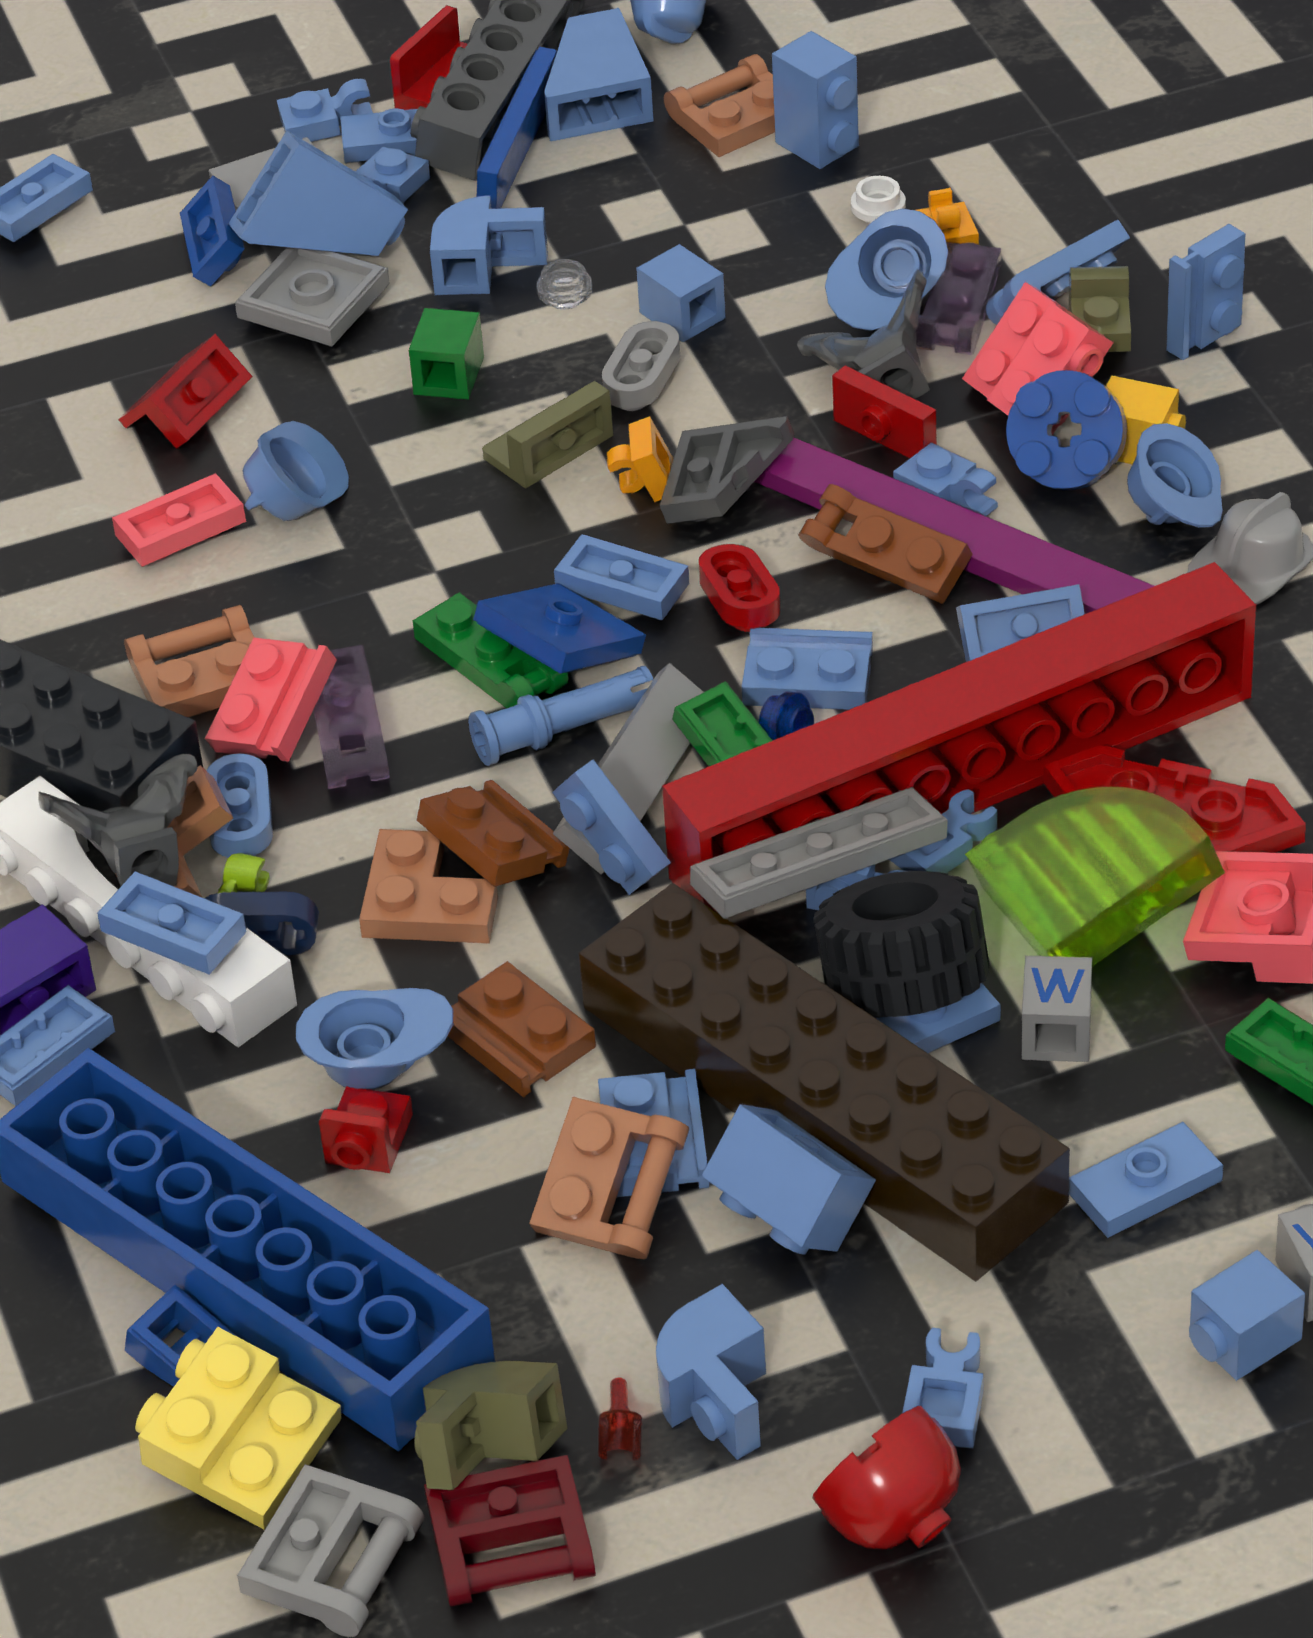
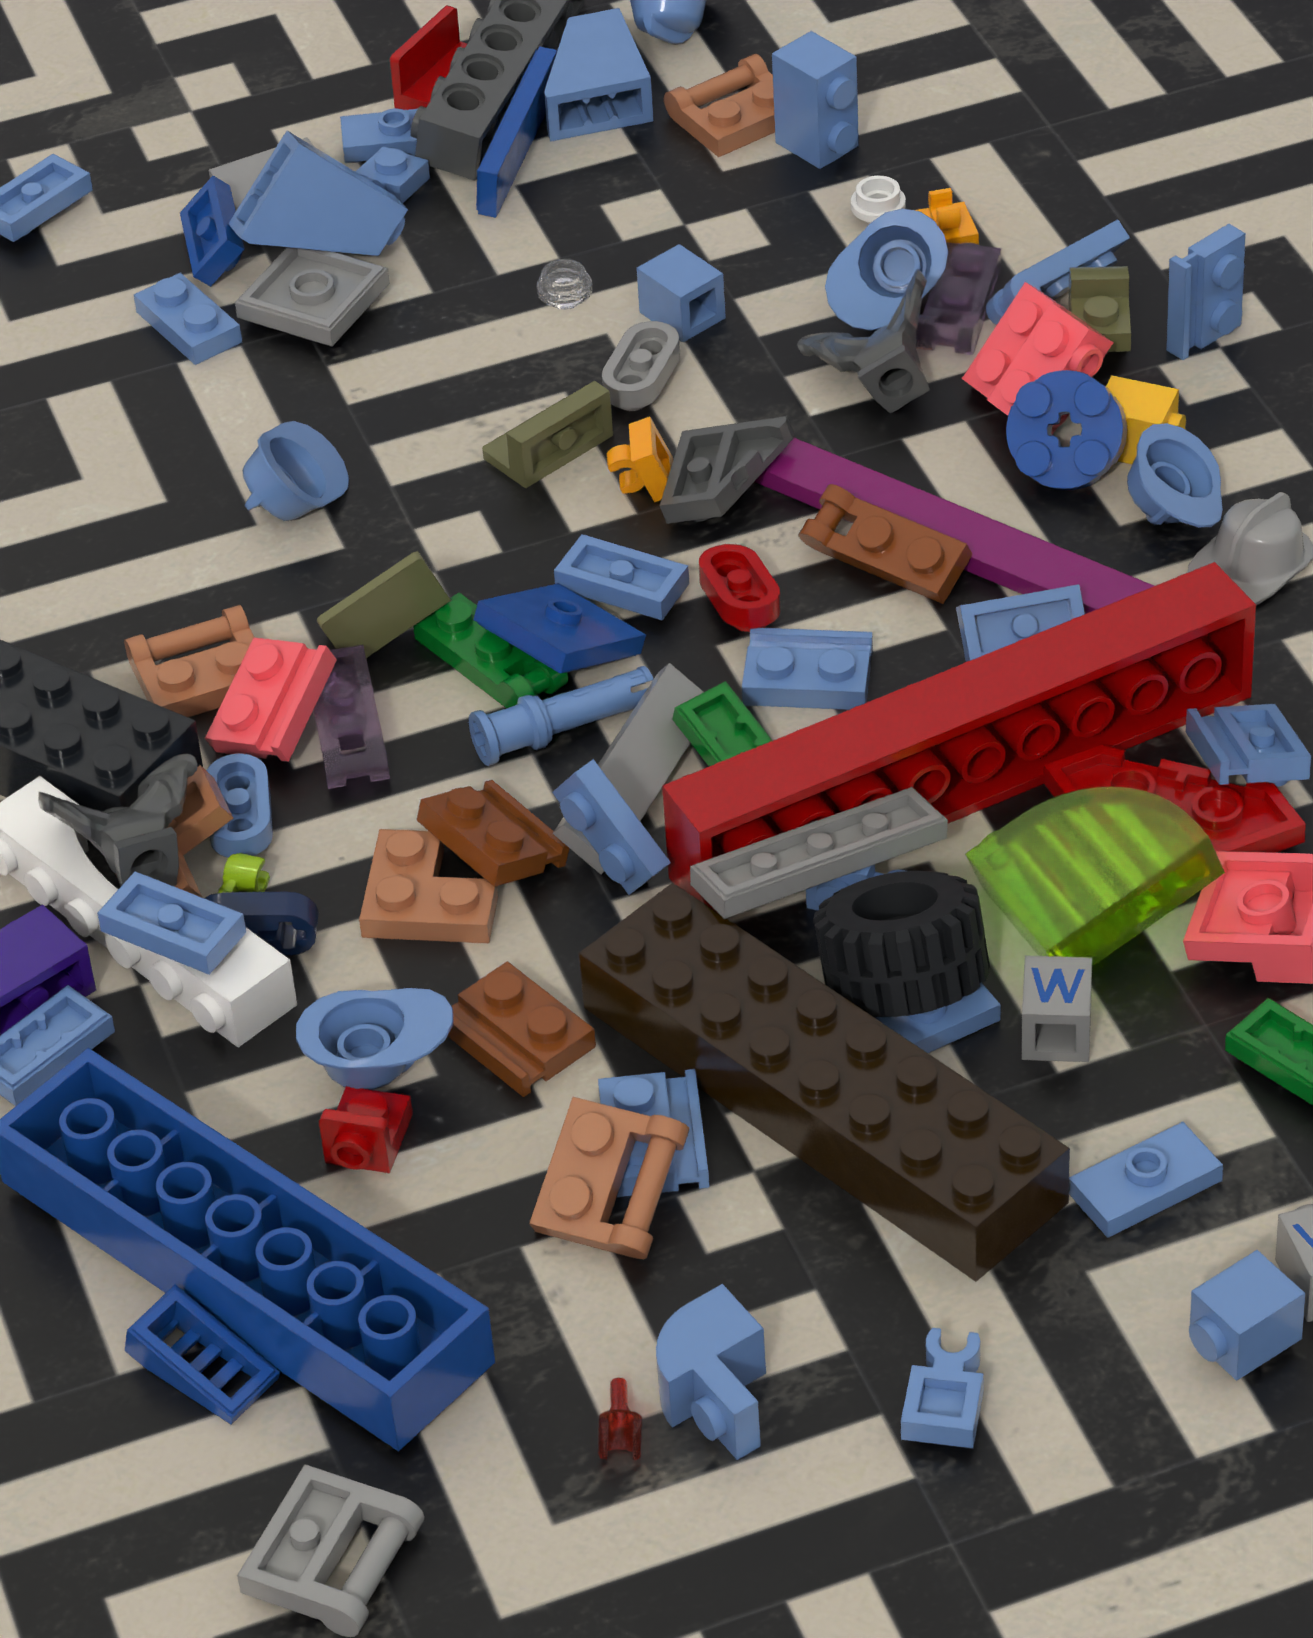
(179, 519): coral plate -> none
(187, 318): none -> medium blue plate
(191, 391): red panel -> none
(234, 1427): light yellow plate -> none
(318, 114): medium blue plate -> none
(385, 606): none -> olive panel
(446, 353): green brick -> none
(475, 238): medium blue brick -> none
(488, 1413): olive brick -> none
(506, 1510): dark red plate -> none
(785, 714): clear blue plate -> none
(787, 1180): medium blue brick -> none
(882, 412): red plate -> none
(895, 1485): red cylinder -> none
(949, 478): medium blue plate -> none
(961, 832): medium blue plate -> none
(1249, 743): none -> medium blue plate

